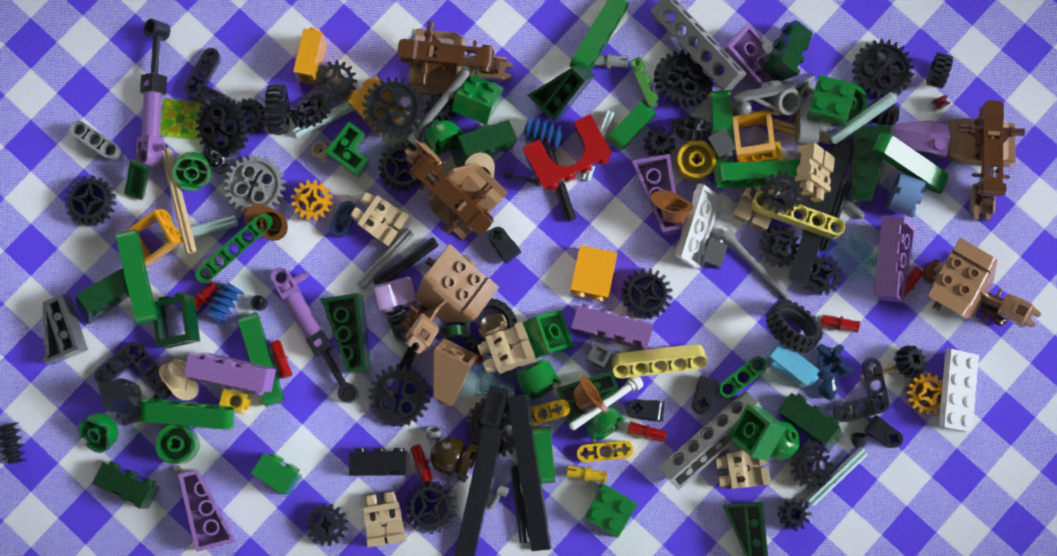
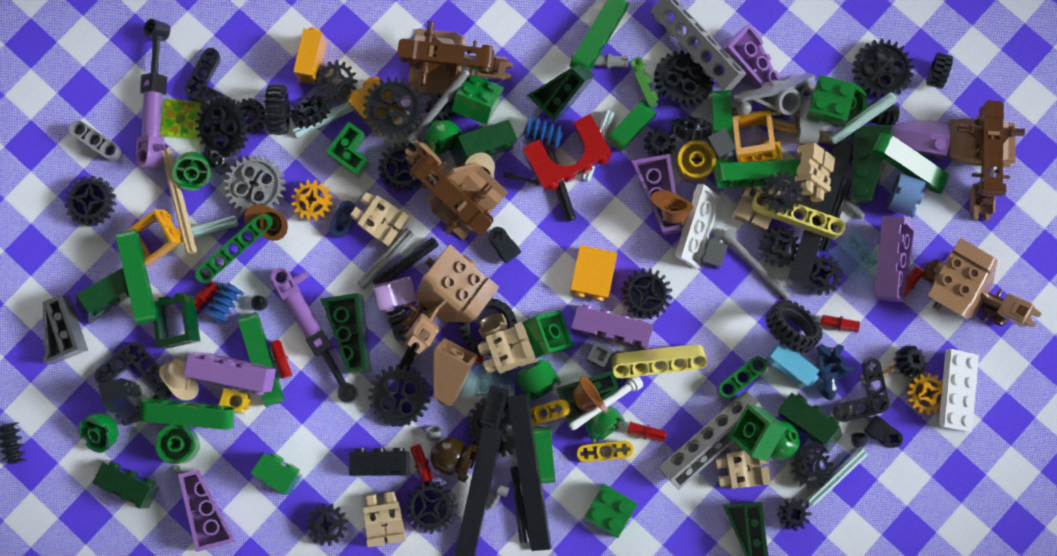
(137, 179): dark green tile -> none
(319, 145): tan plate -> none
(451, 332): dark green beam -> none
(587, 474): yellow pin -> none
(650, 409): black piece -> none
(705, 390): black piece -> none
(788, 51): dark green wedge -> none
(940, 102): dark red bush -> none

